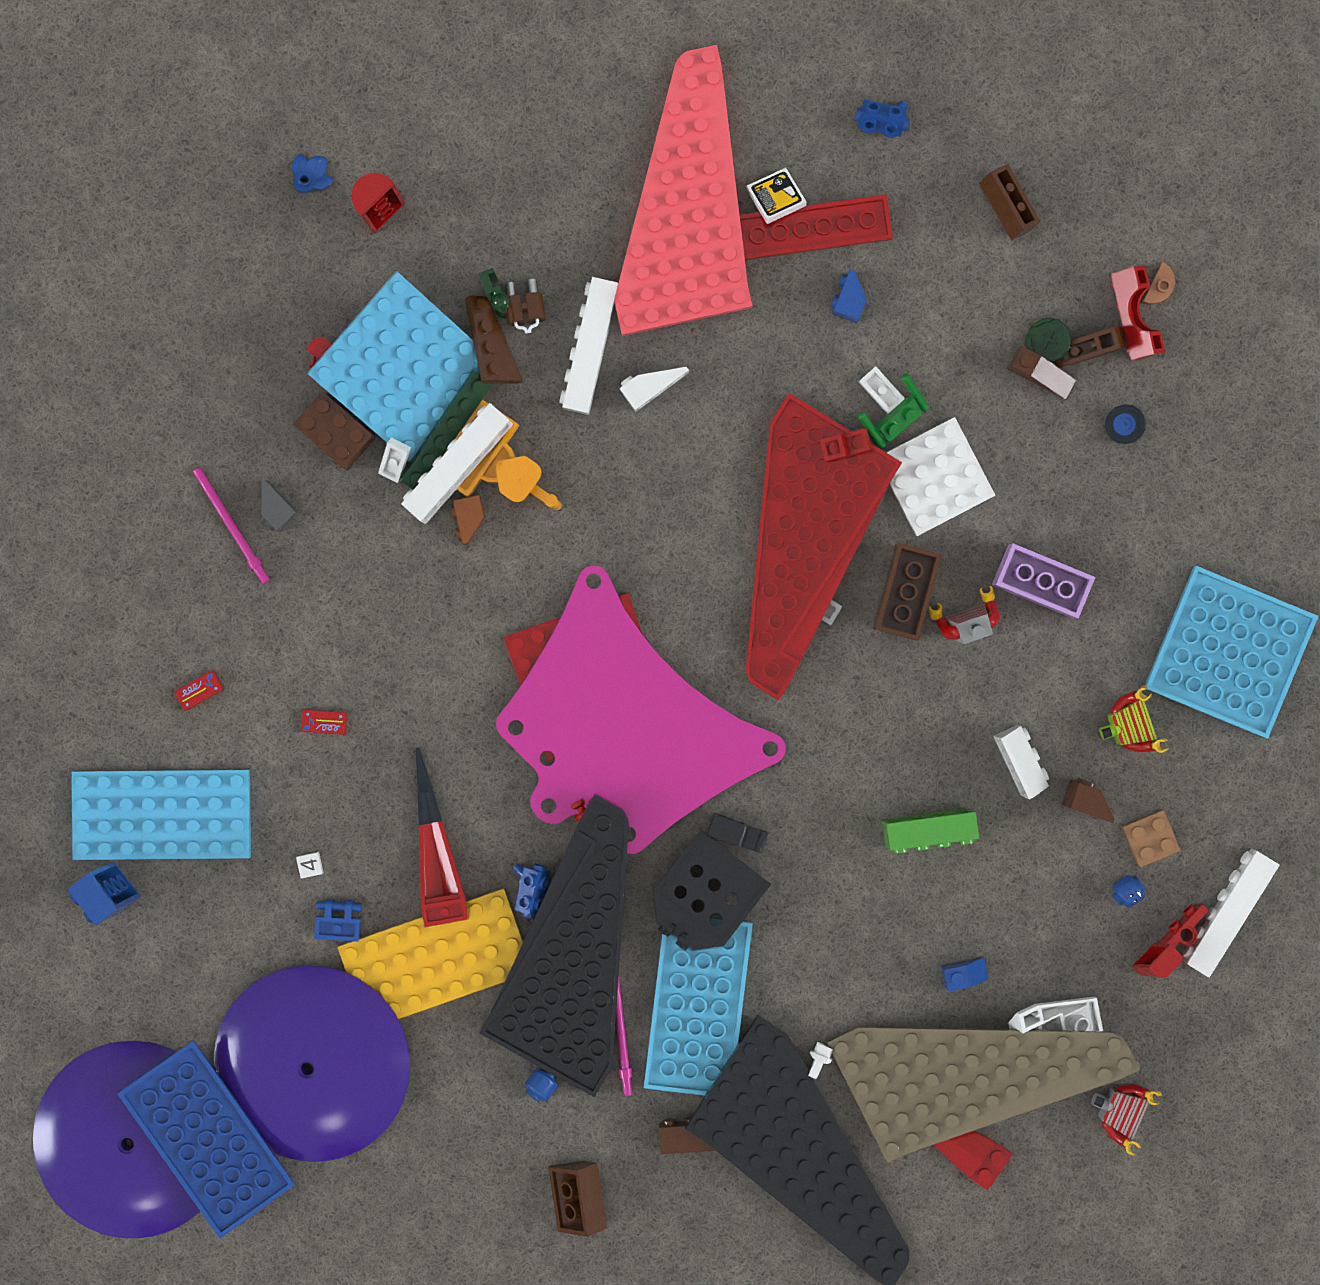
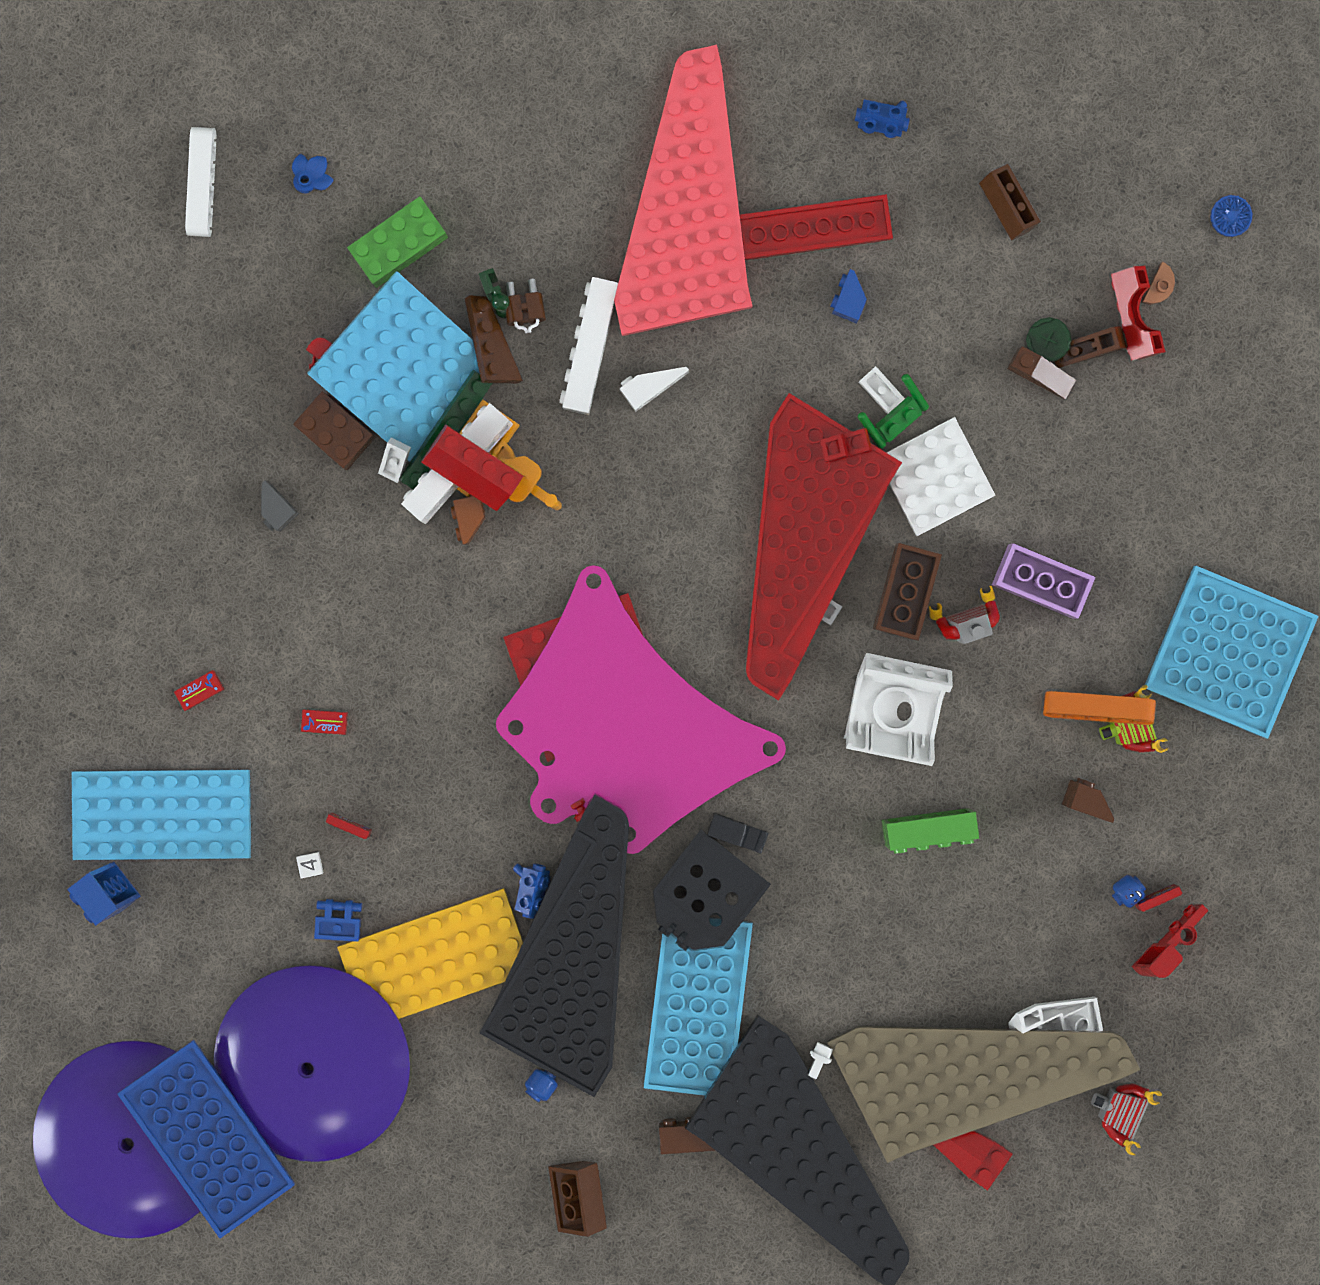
(200, 179): none -> white beam
(253, 563): dark pink bar -> none
(348, 825): none -> red tile
(376, 199): red brick -> none
(397, 242): none -> bright green brick
(440, 883): red plate -> none
(472, 468): none -> red slope
(625, 1071): dark pink bar -> none
(776, 195): tile -> none
(873, 711): none -> white panel
(964, 974): blue slope -> none
(1022, 761): white slope -> none
(1099, 708): none -> orange beam
(1125, 424): black wheel -> none
(1151, 838): medium nougat plate -> none
(1159, 897): none -> red tile
(1229, 912): white brick -> none
(1231, 216): none -> blue wheel

